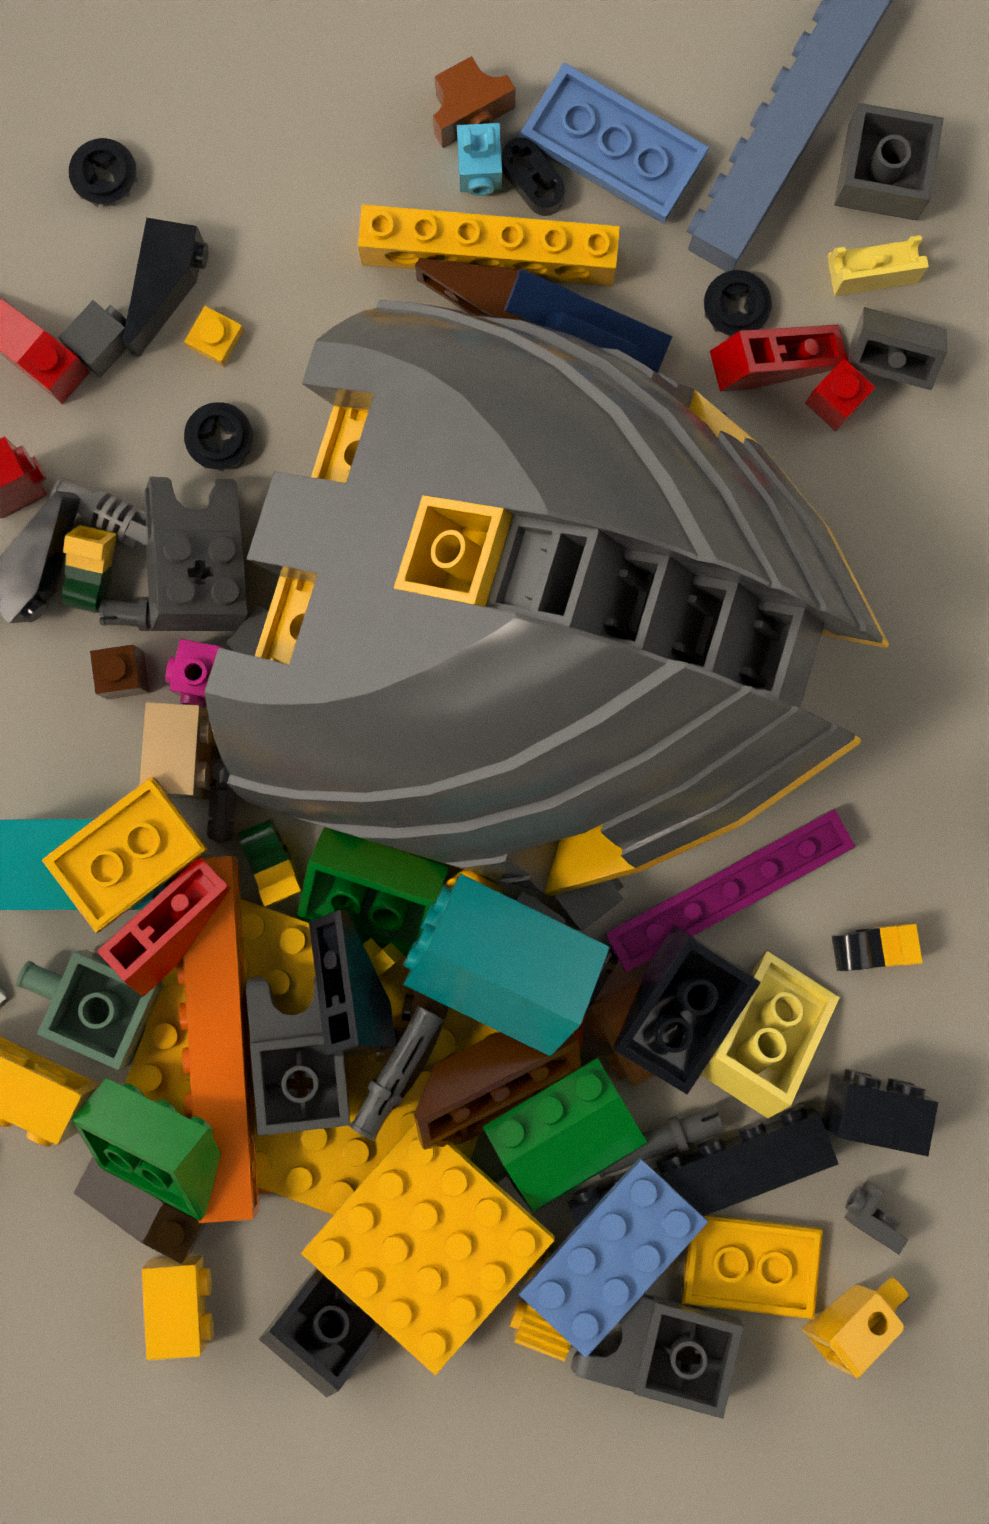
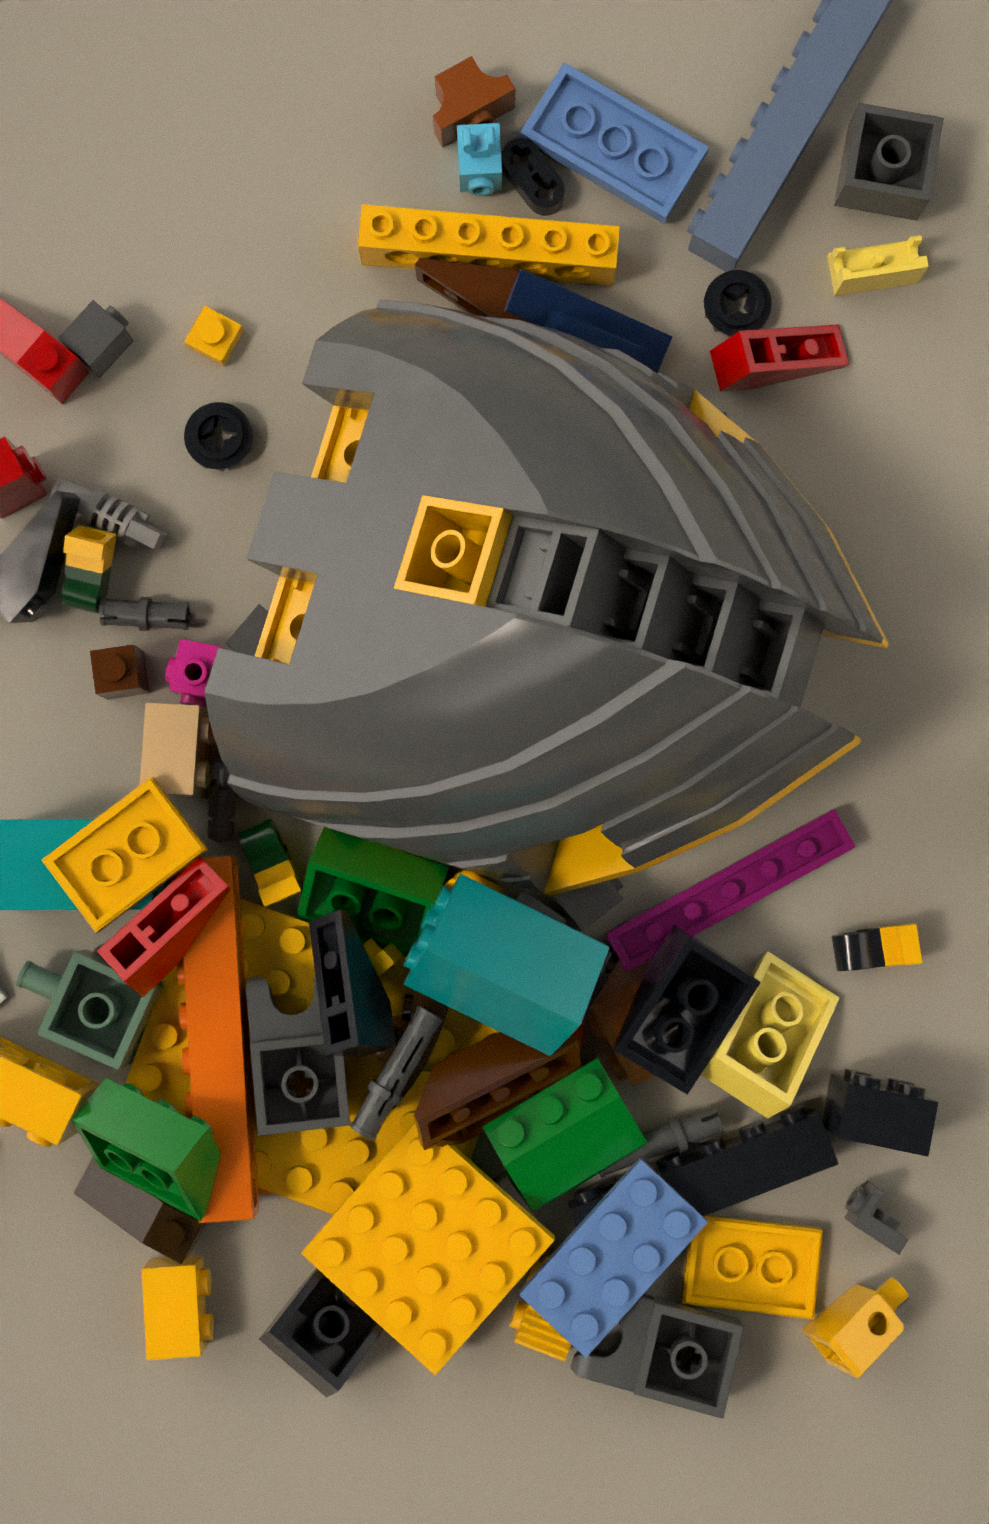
(102, 153): black gear -> none
(163, 278): black slope -> none
(193, 546): dark grey brick -> none
(839, 395): red brick -> none
(898, 348): dark grey brick -> none

